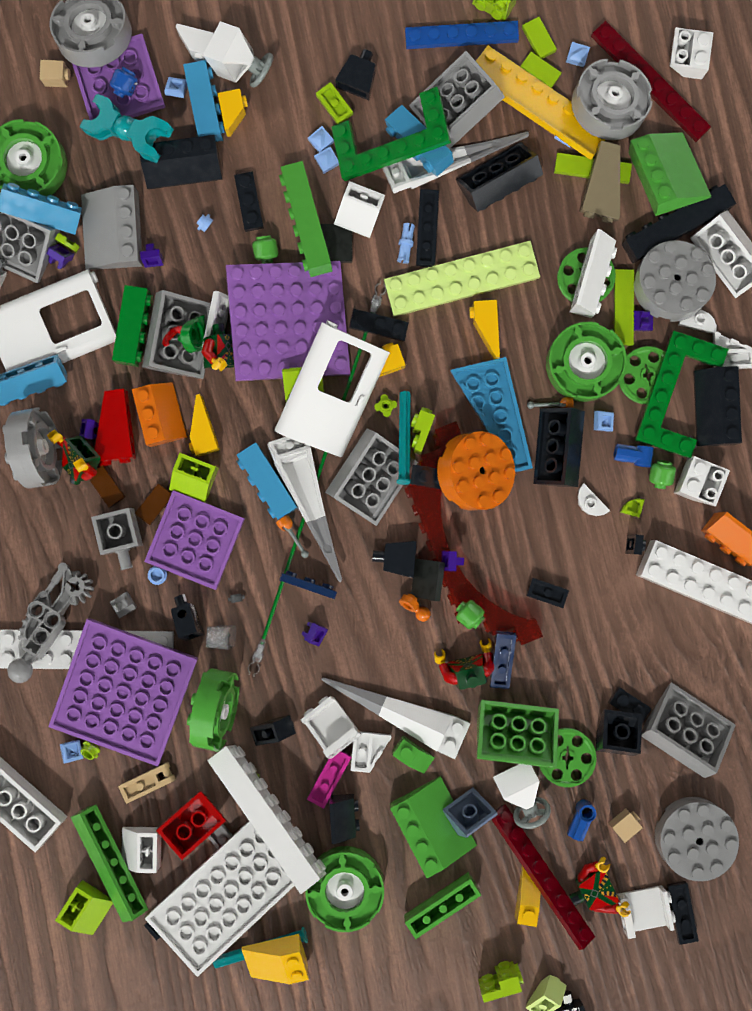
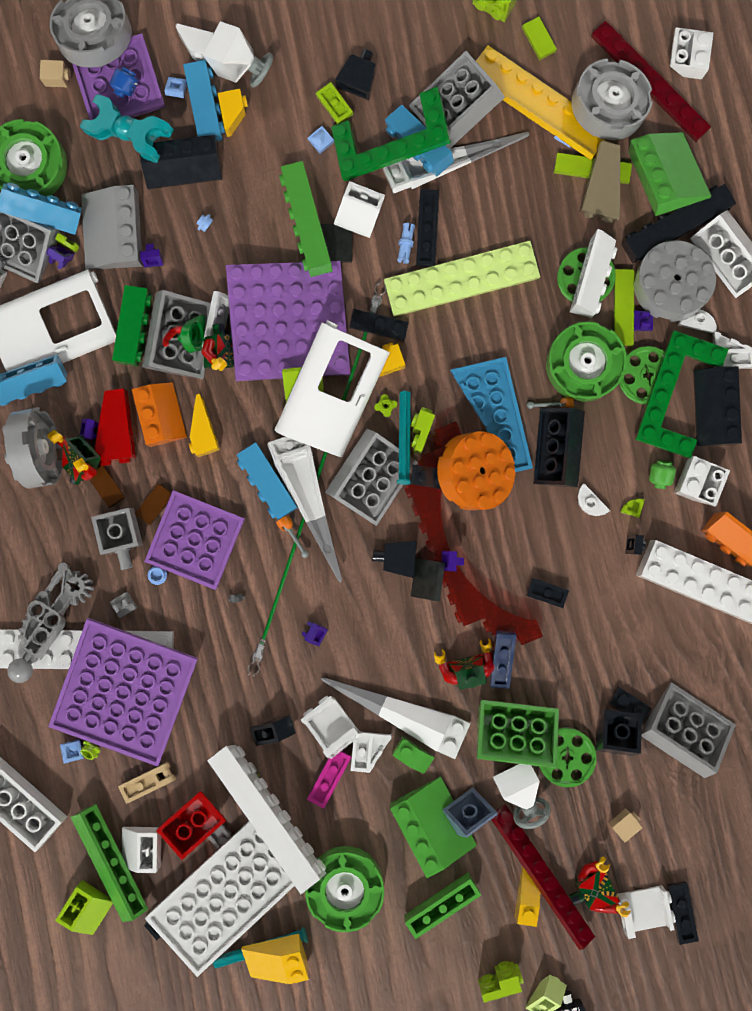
(190, 625): black torso -> none
(193, 477): lime slope -> none
(213, 709): bright green piece -> none
(221, 636): clear piece -> none
(248, 201): black plate -> none
(265, 249): bright green head -> none
(308, 584): dark blue plate -> none
(326, 160): light blue tile -> none
(343, 817): black slope -> none
(410, 603): orange plate -> none
(461, 35): blue plate -> none
(470, 614): bright green head -> none
(486, 323): yellow slope -> none
(500, 176): black slope -> none
(541, 69): lime tile -> none
(577, 54): light blue tile -> none
(581, 822): blue piece -> none
(603, 421): light blue tile -> none
(638, 455): blue piece -> none
(697, 839): light grey piece -> none

